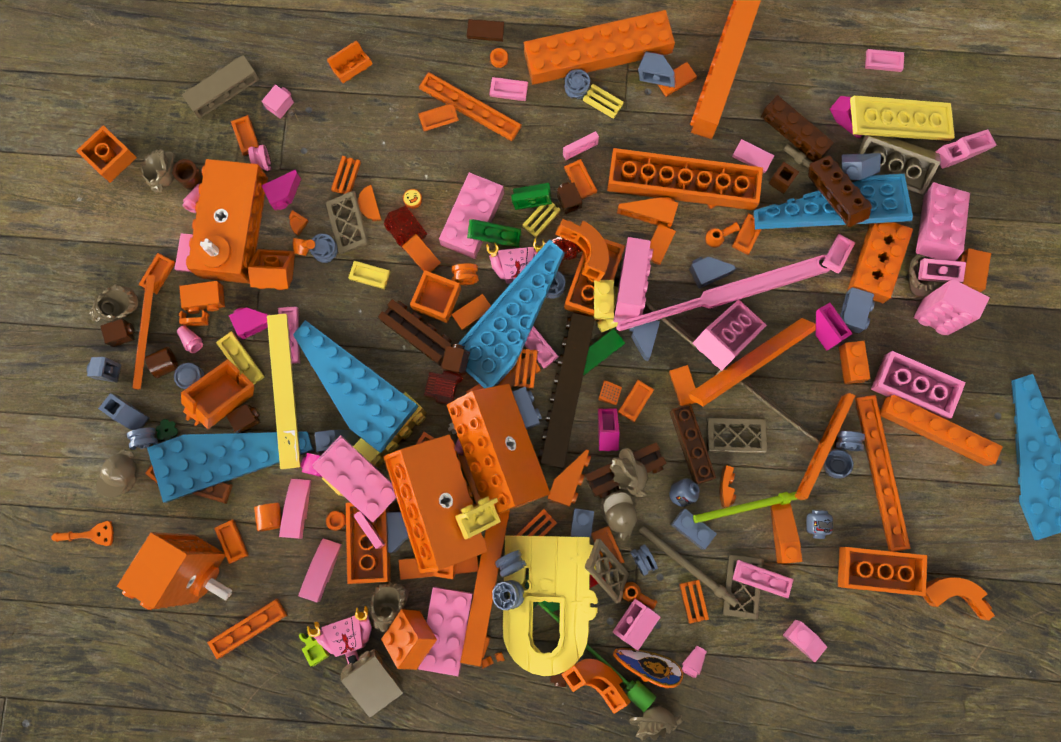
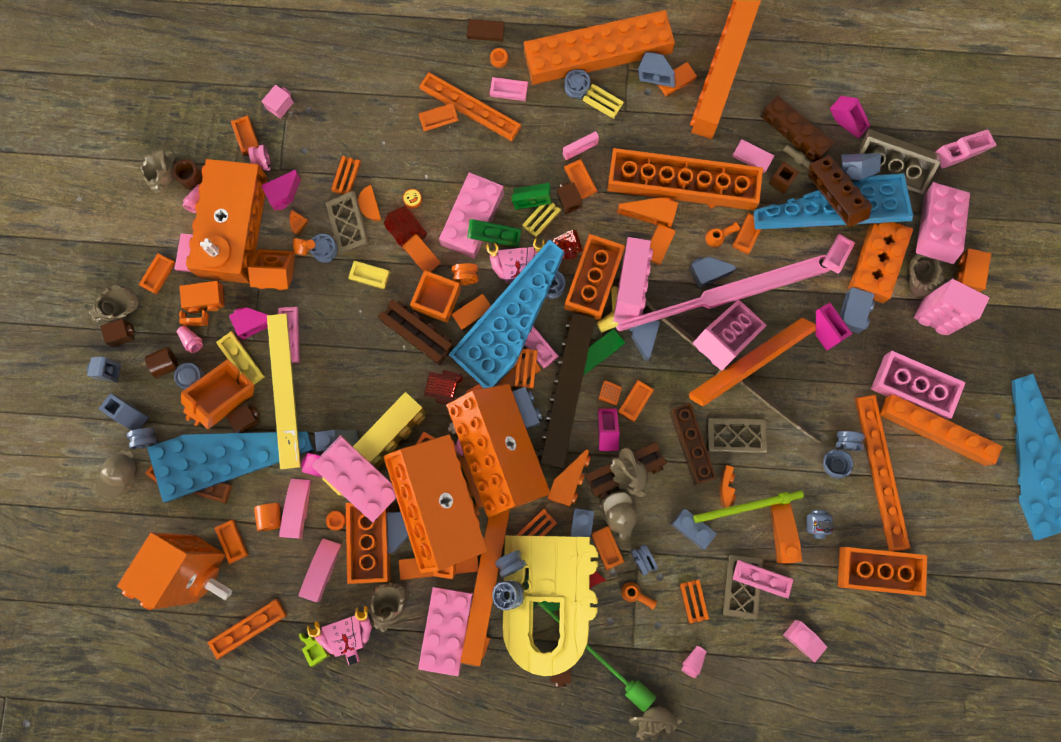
(92, 534): orange piece -> none
(106, 154): orange brick -> none
(143, 333): orange tile -> none
(162, 430): dark green plant -> none
(220, 86): dark tan brick -> none
(349, 62): orange bracket -> none
(363, 398): dark azure wing -> none
(369, 530): bright pink tile -> none
(371, 682): dark tan brick -> none
(408, 639): orange brick -> none
(455, 359): reddish brown brick -> none
(478, 518): light yellow bracket -> none
(488, 661): orange piece -> none
(592, 245): orange arch -> none
(594, 559): dark tan window -> none
(600, 677): orange arch -> none
(604, 299): light yellow plate -> none
(636, 624): bright pink brick -> none
(650, 666): shield -> none
(682, 384): orange tile -> none
(684, 492): sand blue head -> none
(719, 590): dark tan bar -> none
(824, 446): orange tile -> none
(854, 362): orange brick -> none
(884, 60): bright pink tile -> none
(902, 118): light yellow plate -> none
(941, 270): bright pink brick -> none
(943, 588): orange arch -> none

